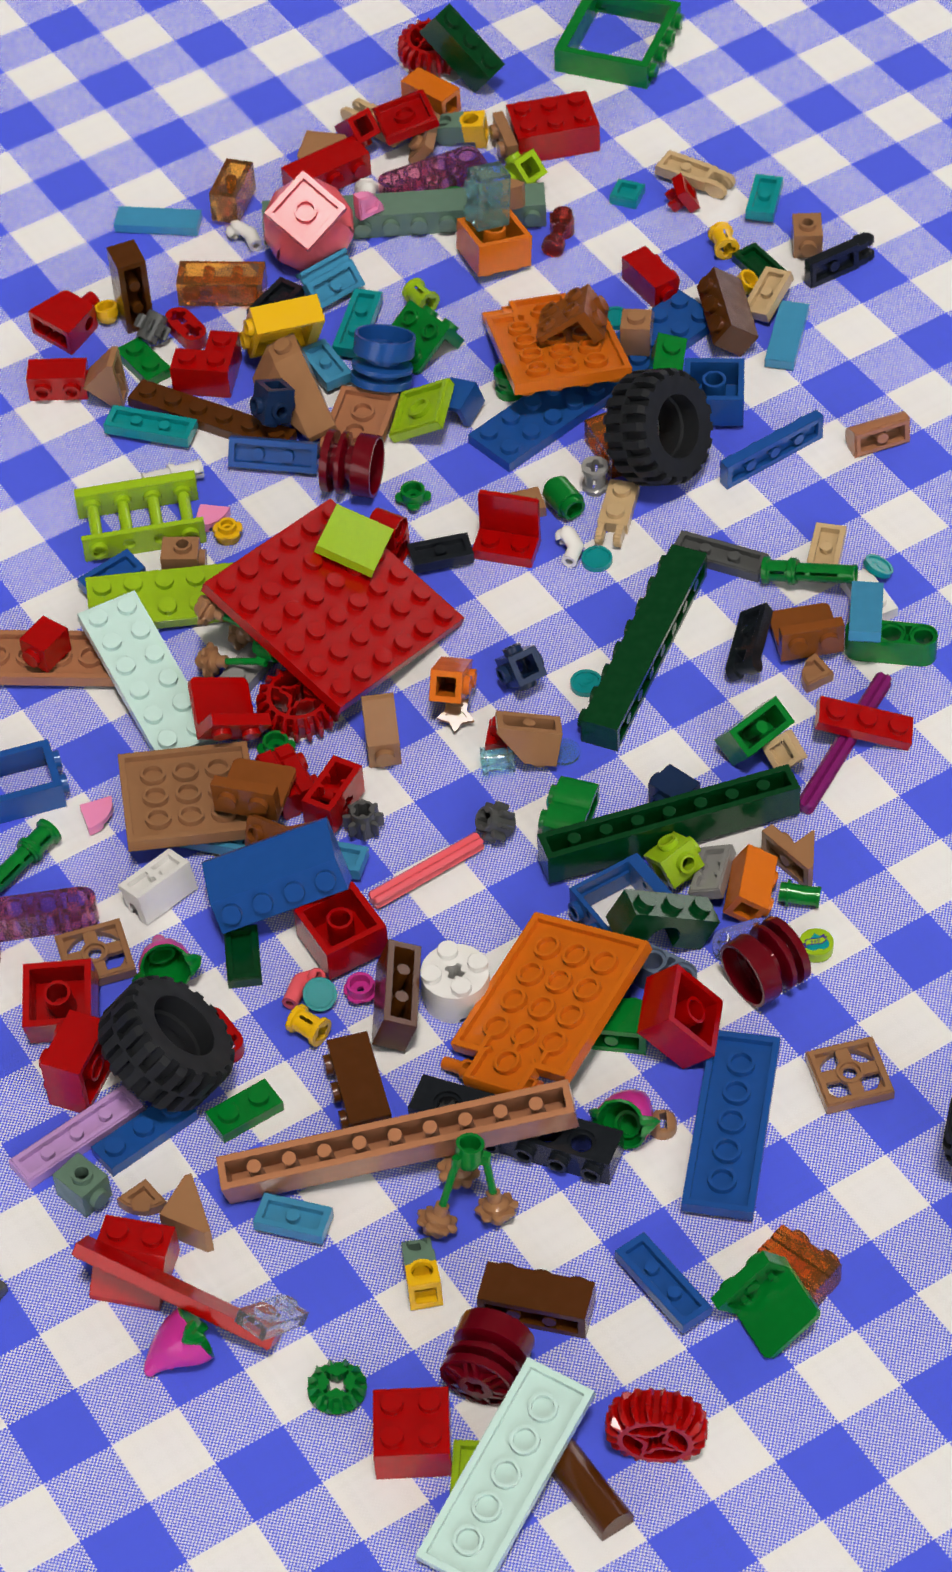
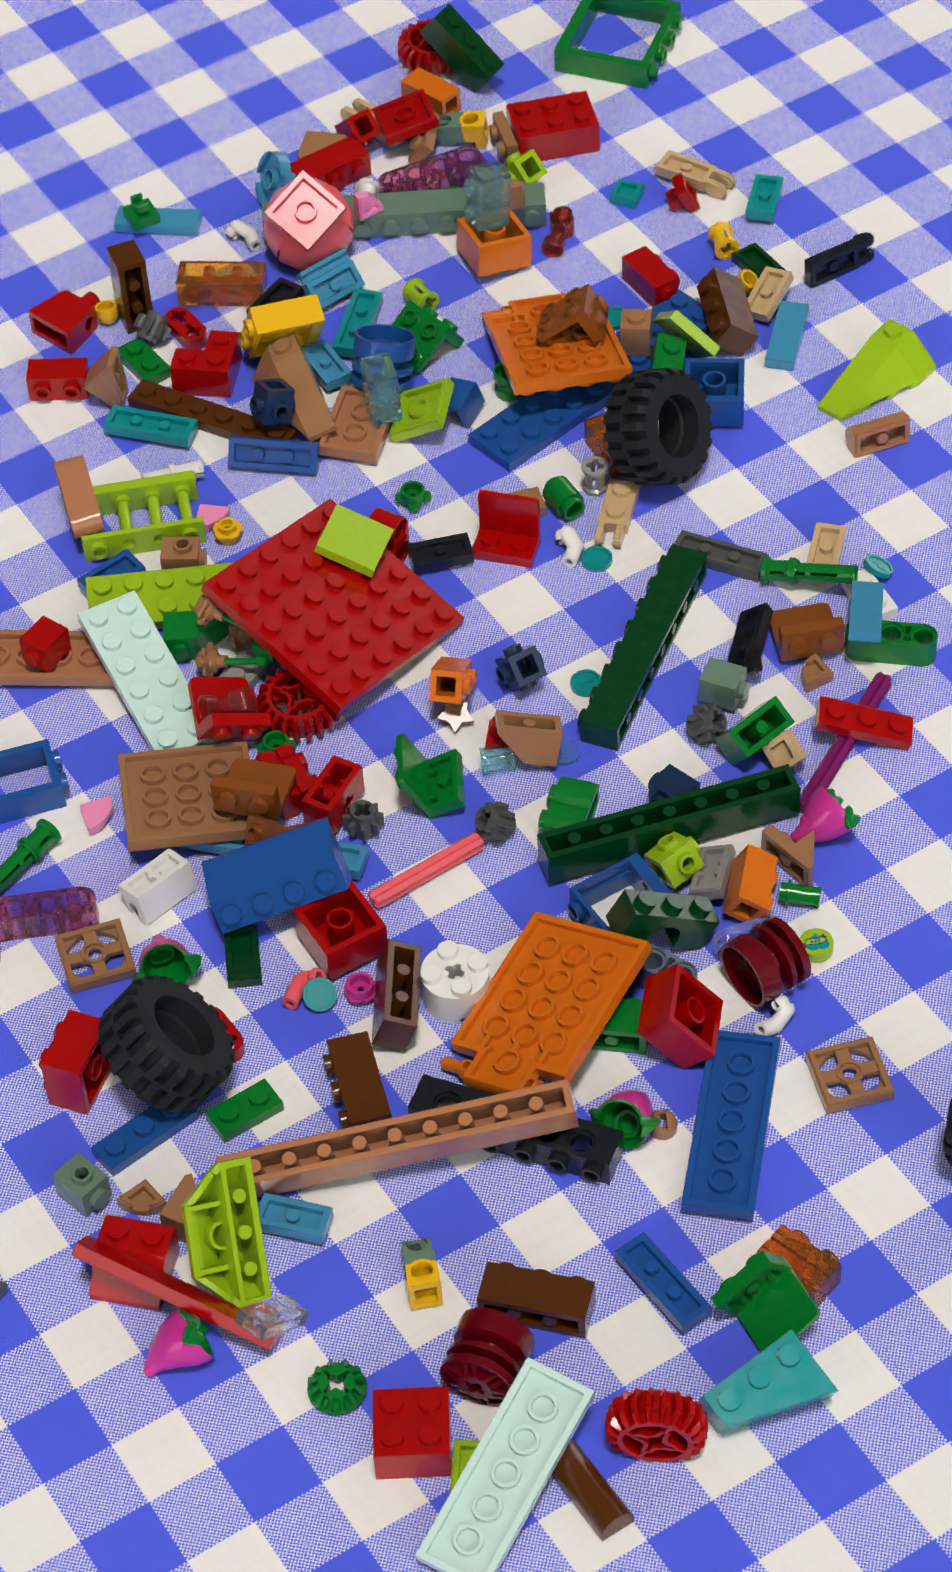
(52, 991): red brick -> none
(75, 1136): lavender tile -> none
(78, 496): none -> nougat beam
(140, 213): none -> green tile
(186, 637): none -> green slope
(227, 1234): none -> lime wedge
(232, 190): clear orange brick -> none
(237, 701): none -> clear red leg
(274, 172): none -> dark azure plate
(308, 1025): yellow bush -> none
(351, 463): dark red wheel -> none
(381, 389): none -> clear light blue brick
(381, 730): medium nougat slope -> none
(433, 783): none -> green bracket
(461, 1171): medium nougat plant -> none
(678, 325): none -> lime tile
(706, 722): none -> dark grey gear
(723, 684): none -> sand green brick
(768, 1385): none -> teal wedge
(771, 449): blue plate -> none
(775, 1024): none -> white arm
(806, 234): medium nougat brick -> none
(825, 817): none -> dark pink hat
(884, 365): none -> lime wedge

